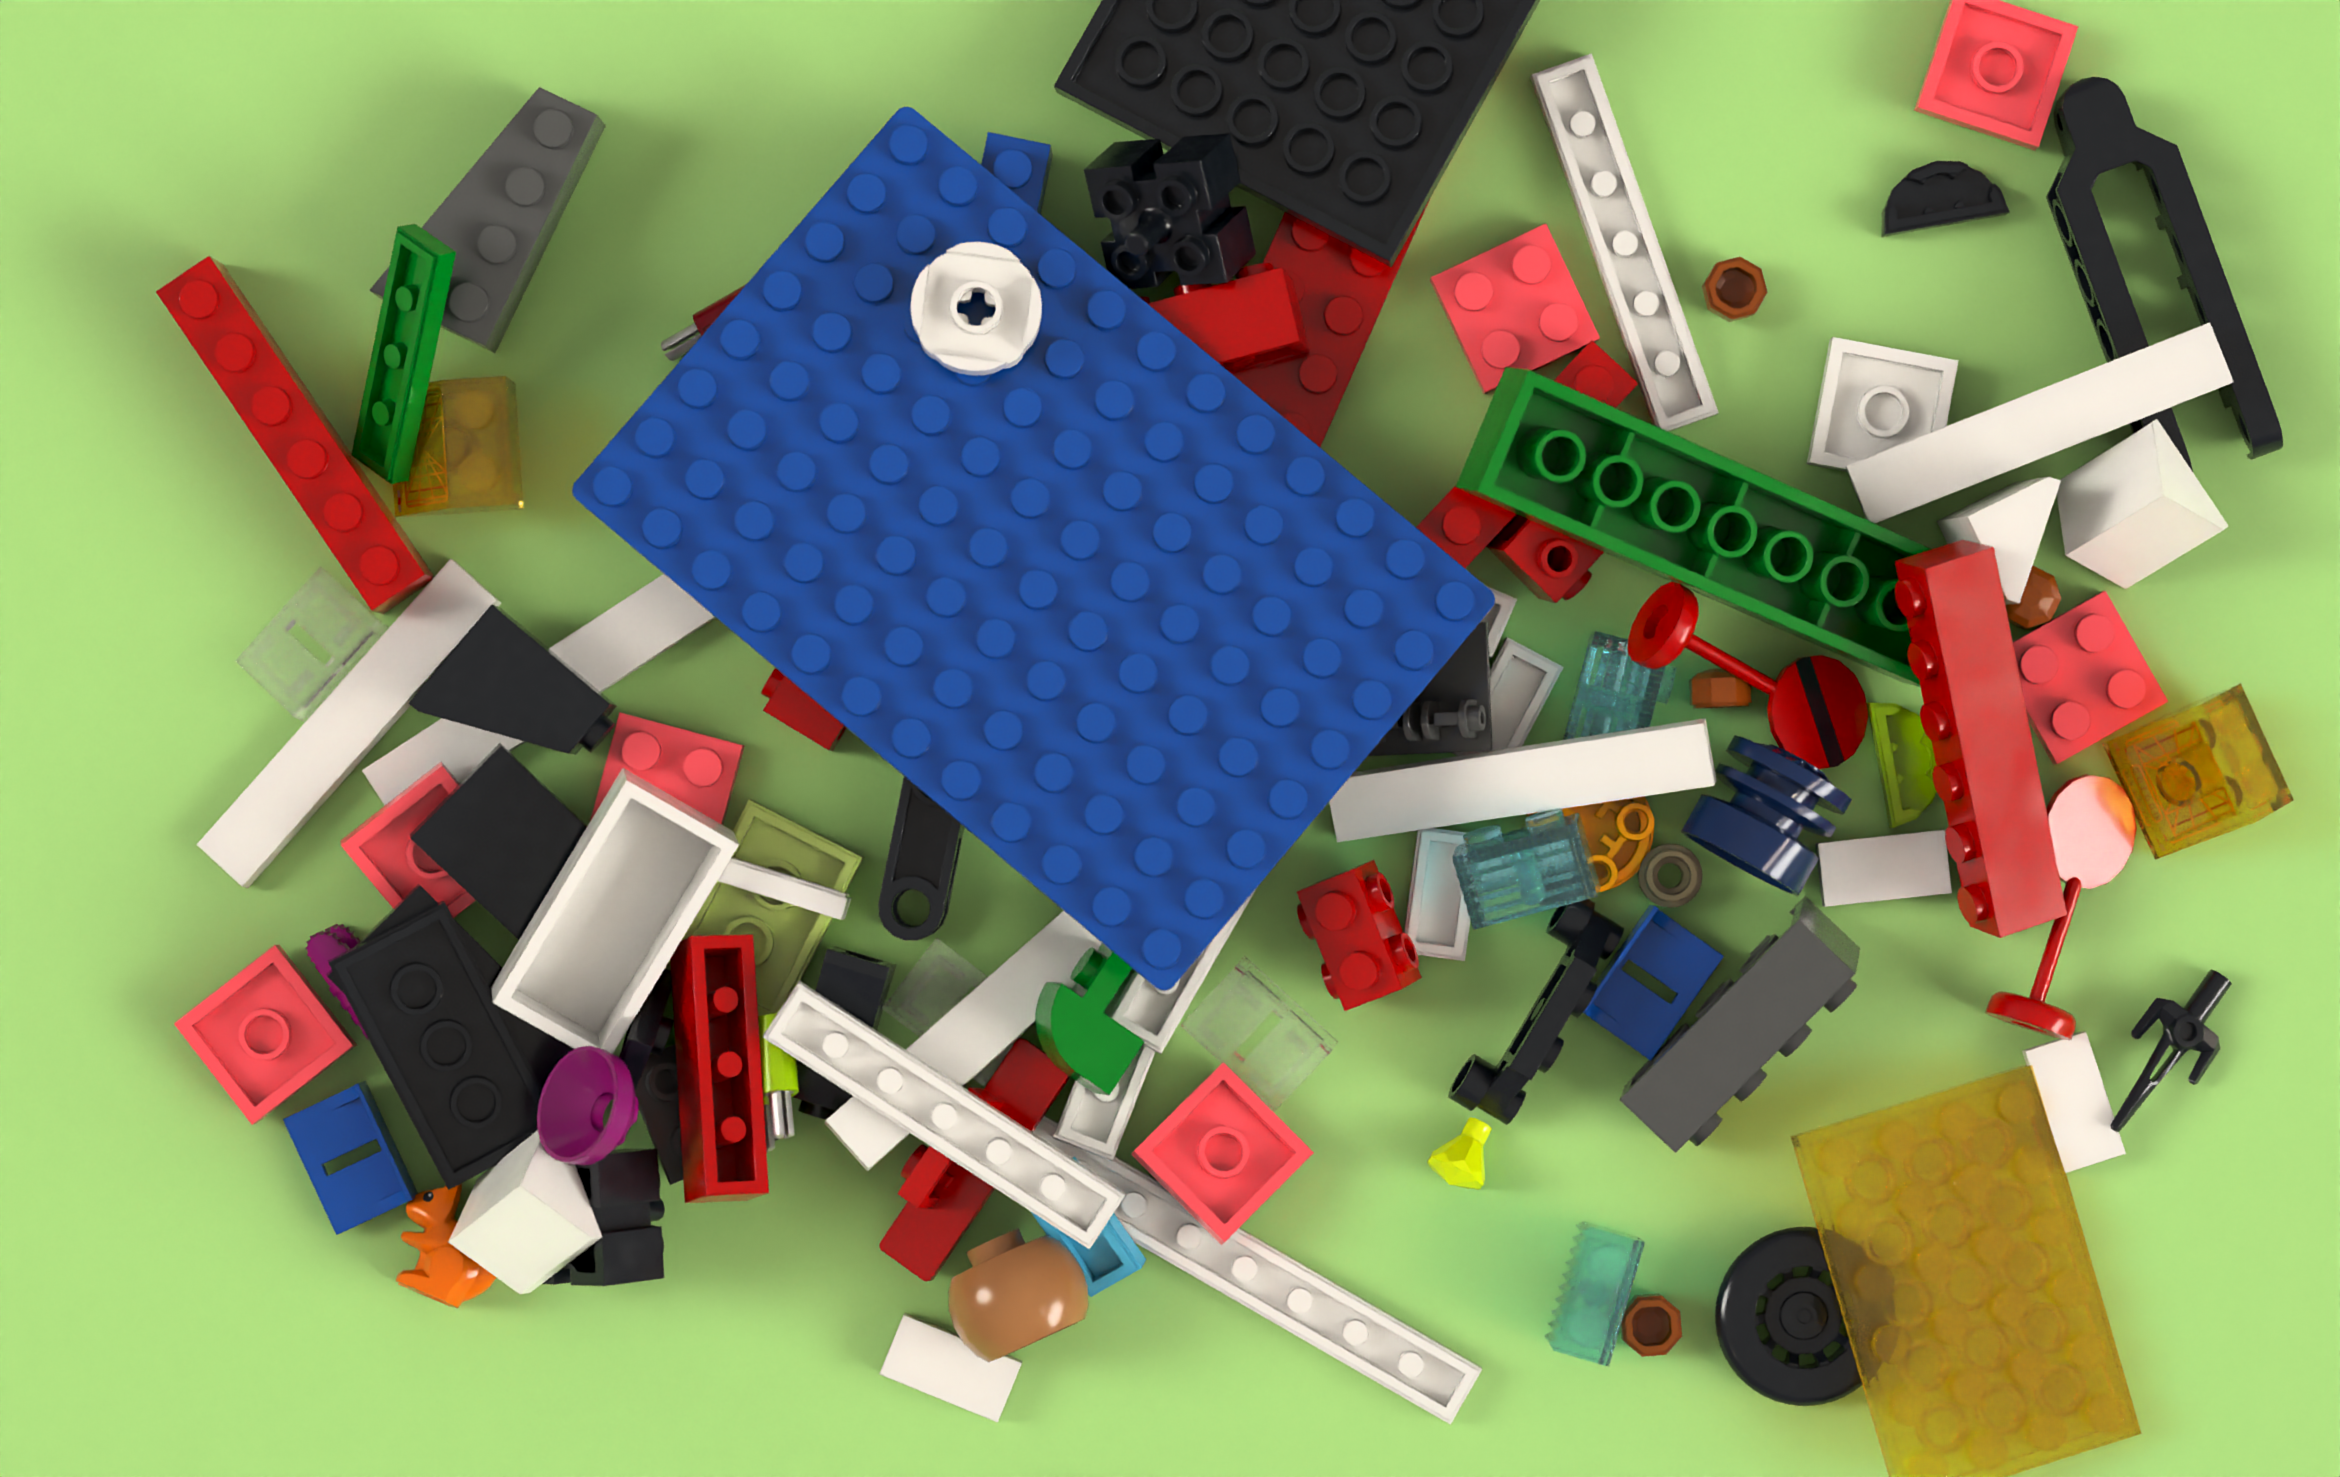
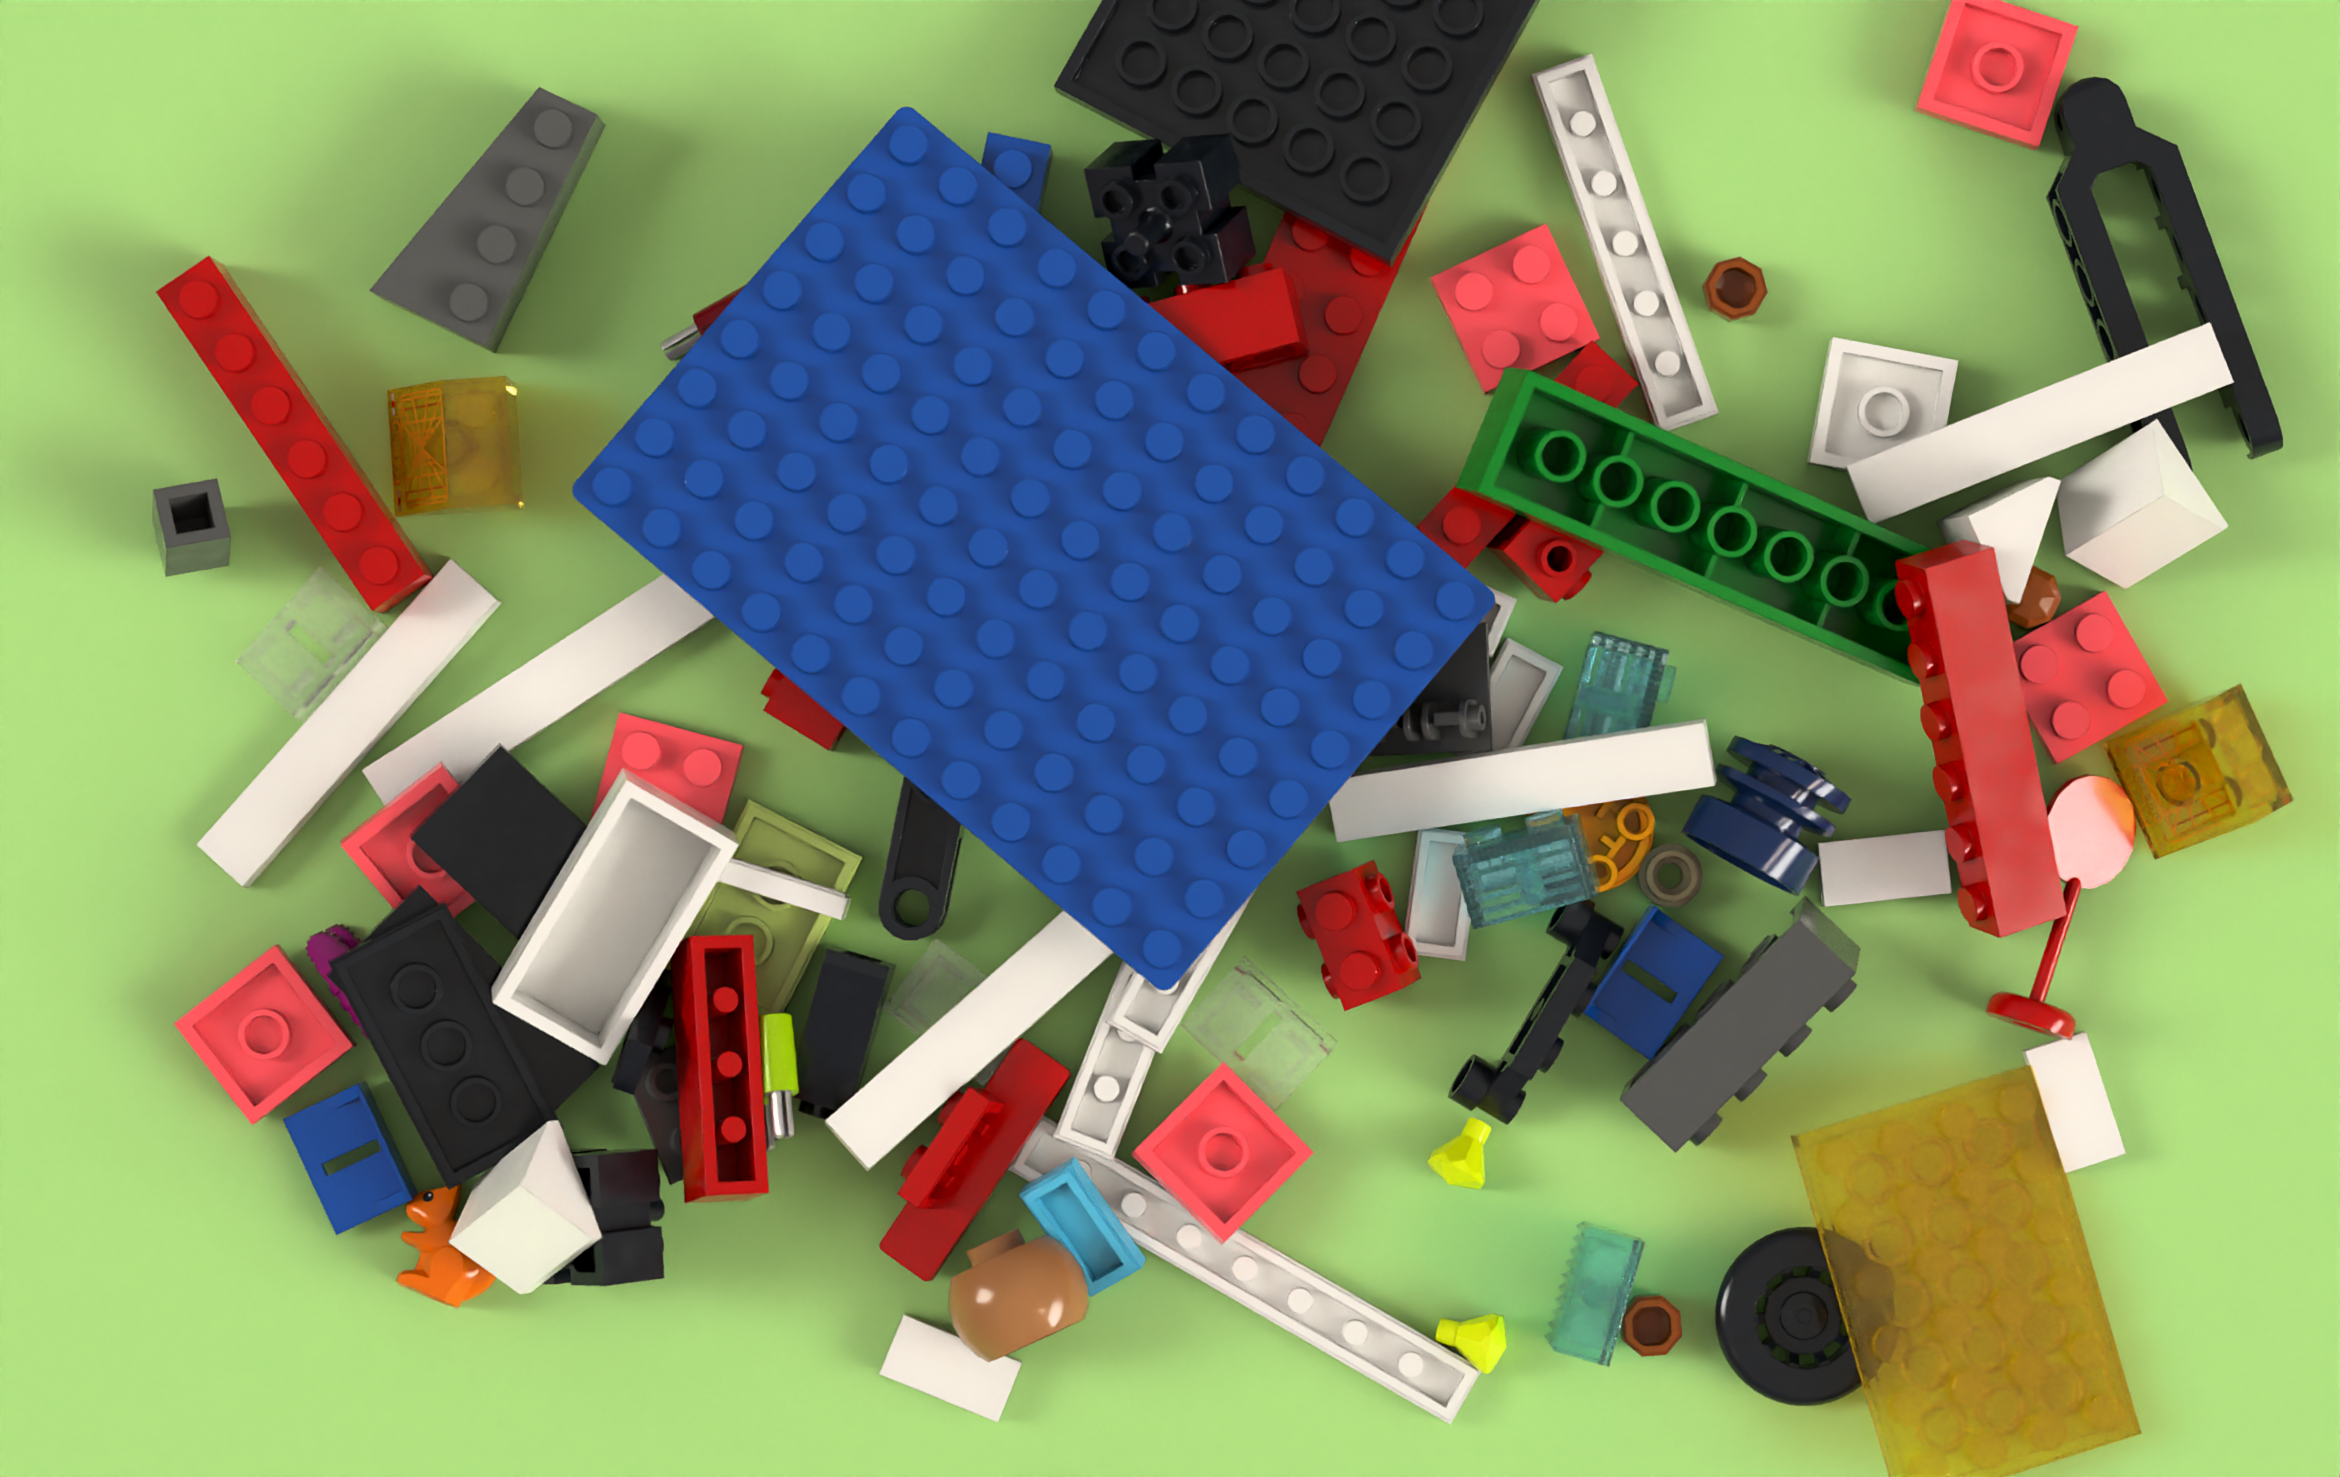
(191, 527): none -> dark grey brick
(403, 353): green tile -> none
(516, 688): black slope -> none
(575, 1104): magenta piece -> none
(944, 1114): white tile -> none
(951, 281): white plate -> none
(1077, 1030): green brick -> none
(1478, 1339): none -> neon yellow rock
(1718, 690): dark orange tile -> none
(1812, 705): red piece -> none
(1903, 761): lime tile -> none
(1940, 196): black tile -> none
(2182, 1031): black piece -> none

